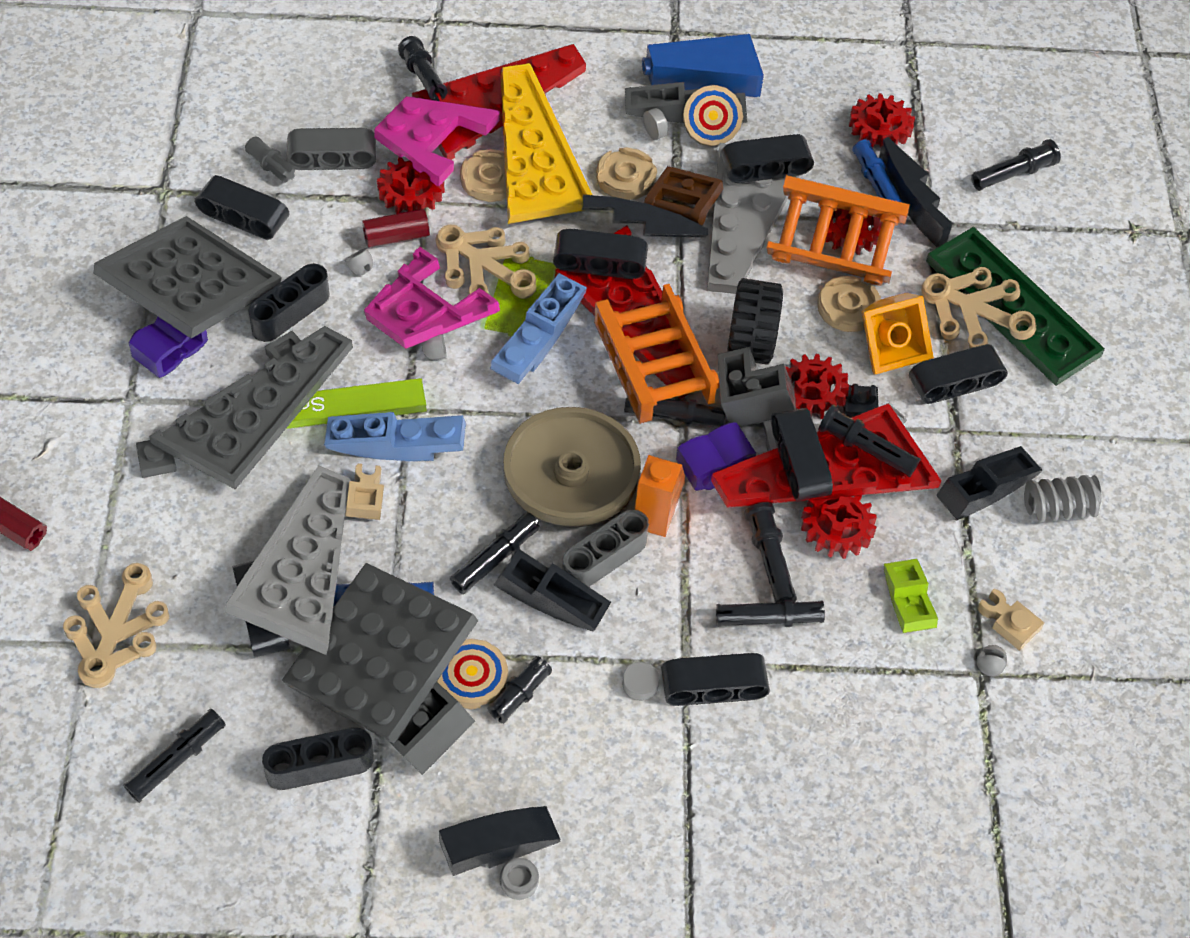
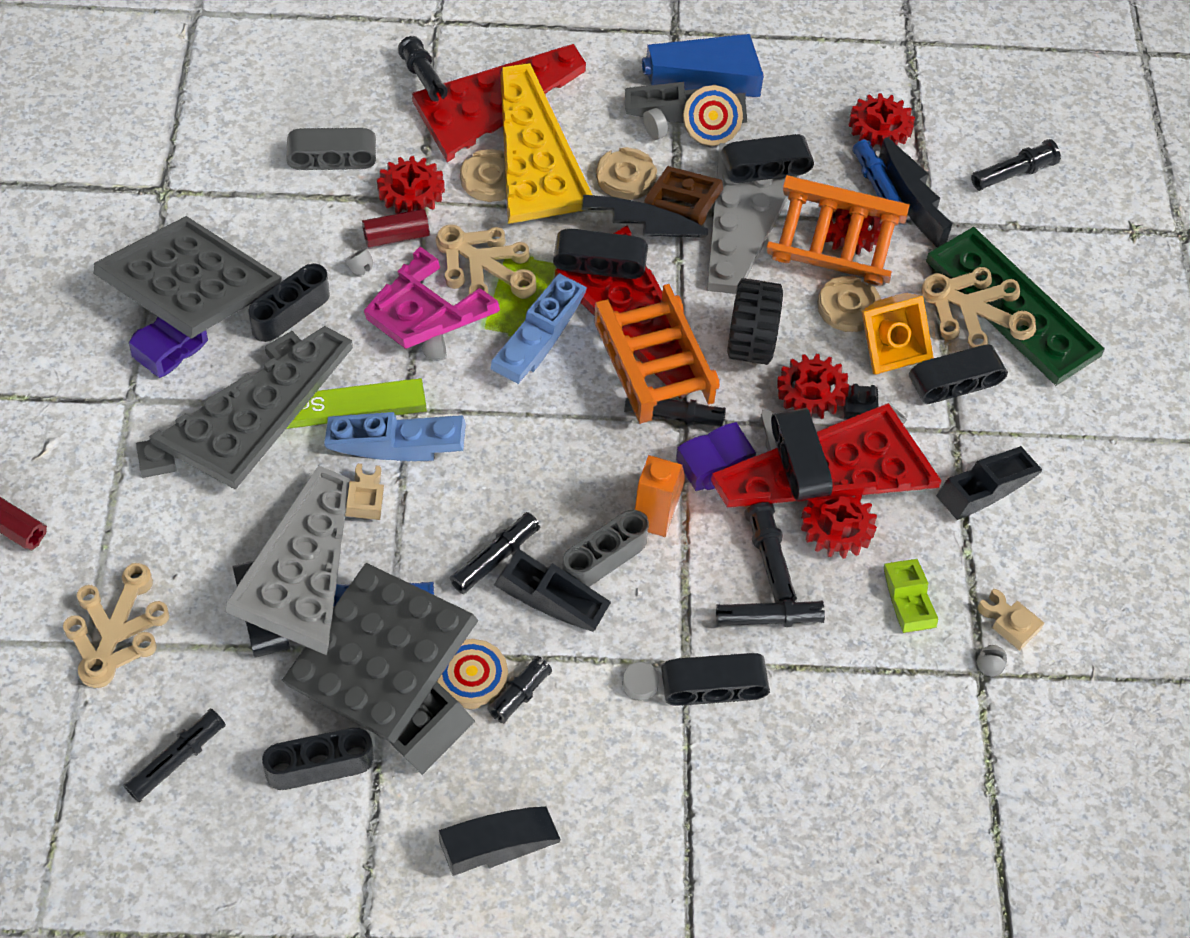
(242, 207): black beam -> none
(270, 159): dark grey axle -> none
(420, 127): dark pink wing -> none
(519, 878): light grey tile -> none
(571, 466): dark tan dish -> none
(751, 393): dark grey brick -> none
(854, 433): black pin -> none
(1063, 496): light grey piece -> none

